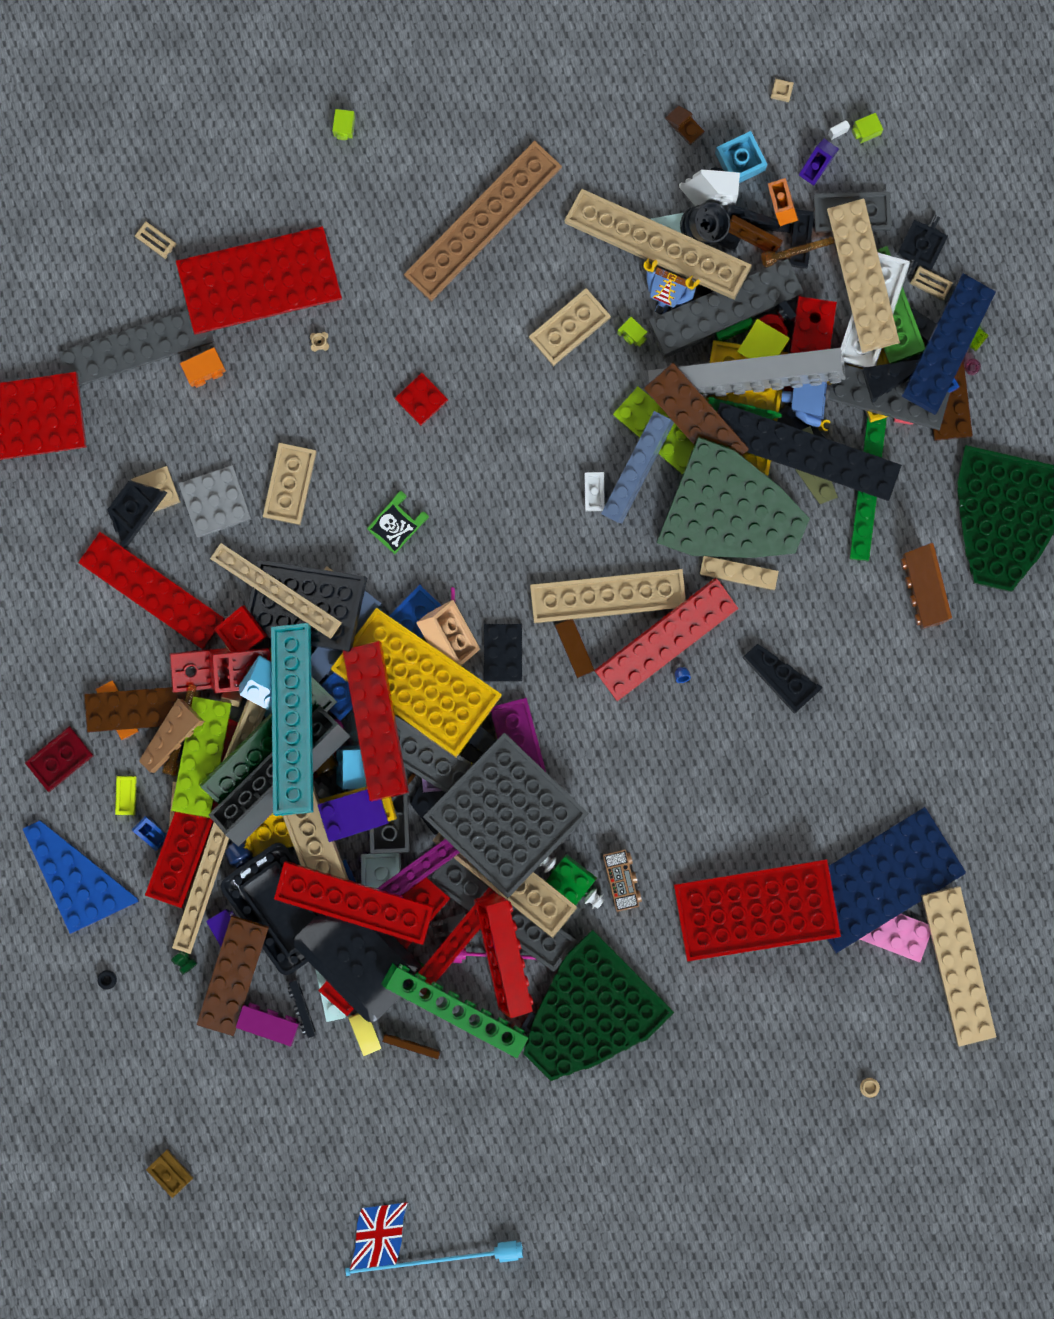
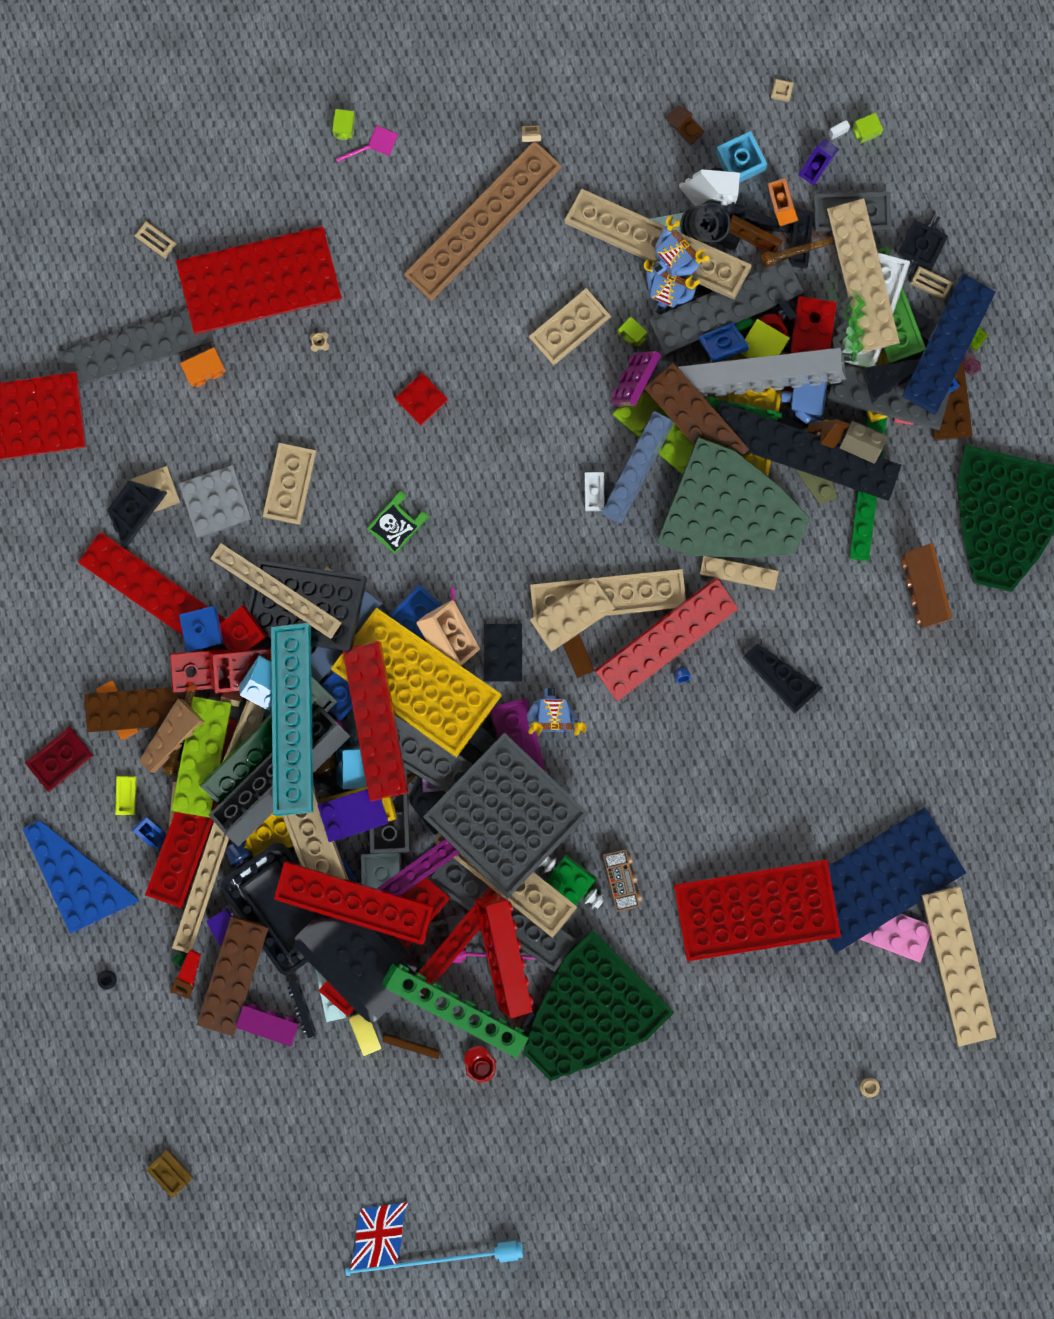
(187, 975): none -> red piece
(201, 629): none -> blue plate
(381, 141): none -> dark pink piece
(479, 1064): none -> red hat
(531, 133): none -> tan tile
(553, 715): none -> torso
(572, 614): none -> tan plate
(634, 378): none -> magenta plate
(675, 253): none -> torso
(723, 343): none -> blue plate
(829, 431): none -> reddish brown slope
(852, 322): none -> clear neon green piece
(863, 441): none -> dark tan slope

